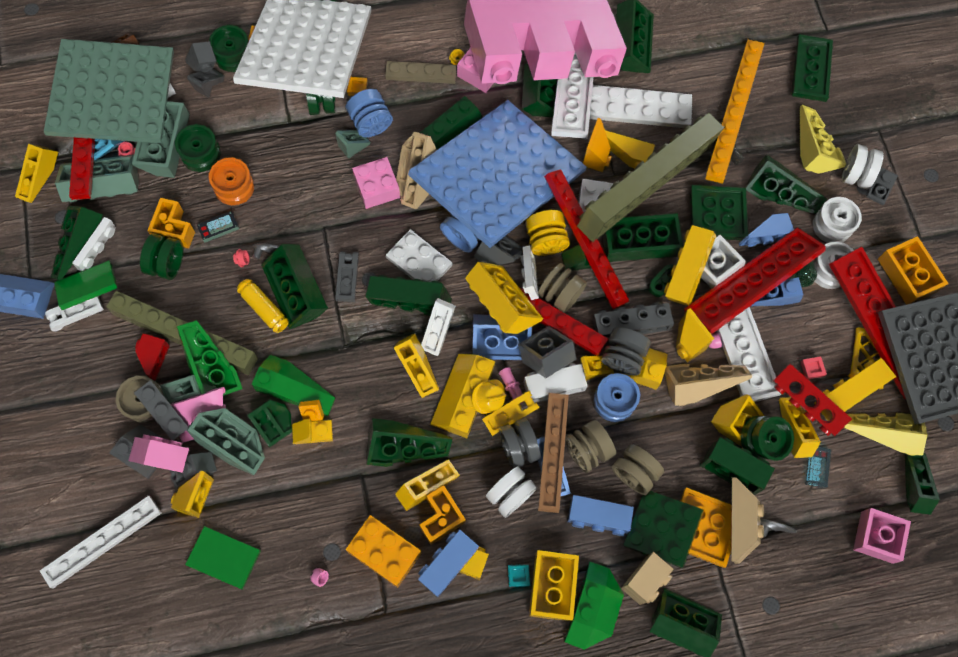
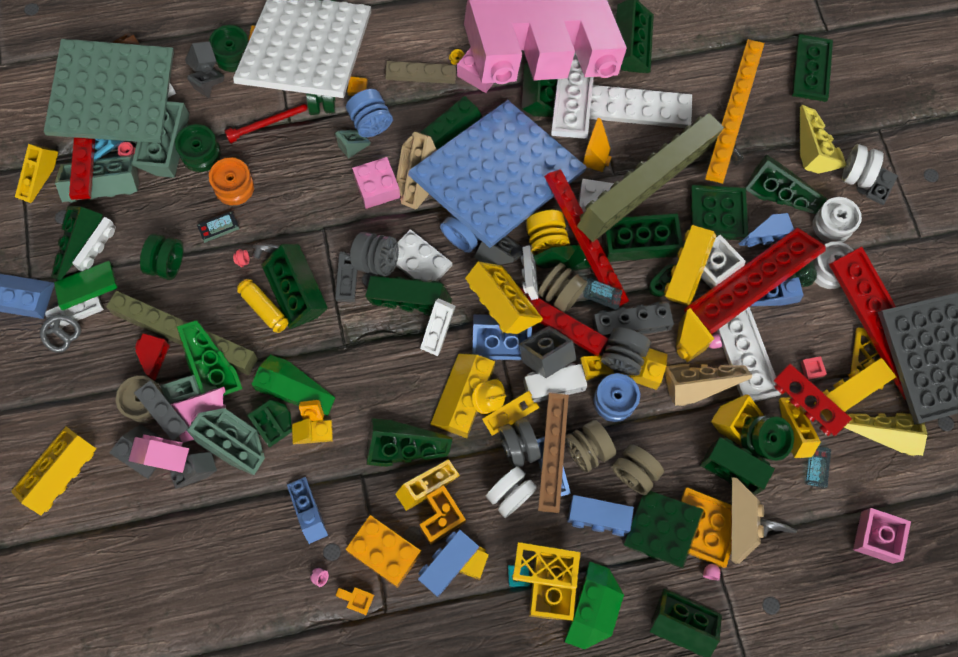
(53, 471): none -> yellow slope
(59, 332): none -> dark grey piece
(100, 542): white plate -> none
(168, 224): light orange brick -> none
(192, 495): yellow slope -> none
(223, 558): green tile -> none
(233, 134): none -> red piece
(307, 510): none -> medium blue slope
(358, 600): none -> light orange plate
(374, 253): none -> dark grey wheel
(416, 364): yellow slope -> none
(510, 383): bright pink axle -> none
(547, 550): none -> yellow window
(554, 256): none -> dark green slope
(603, 293): none -> clear light blue tile
(629, 149): yellow slope -> none
(647, 579): tan brick -> none
(712, 572): none -> bright pink hinge
(912, 271): light orange brick -> none
(920, 485): dark green slope -> none

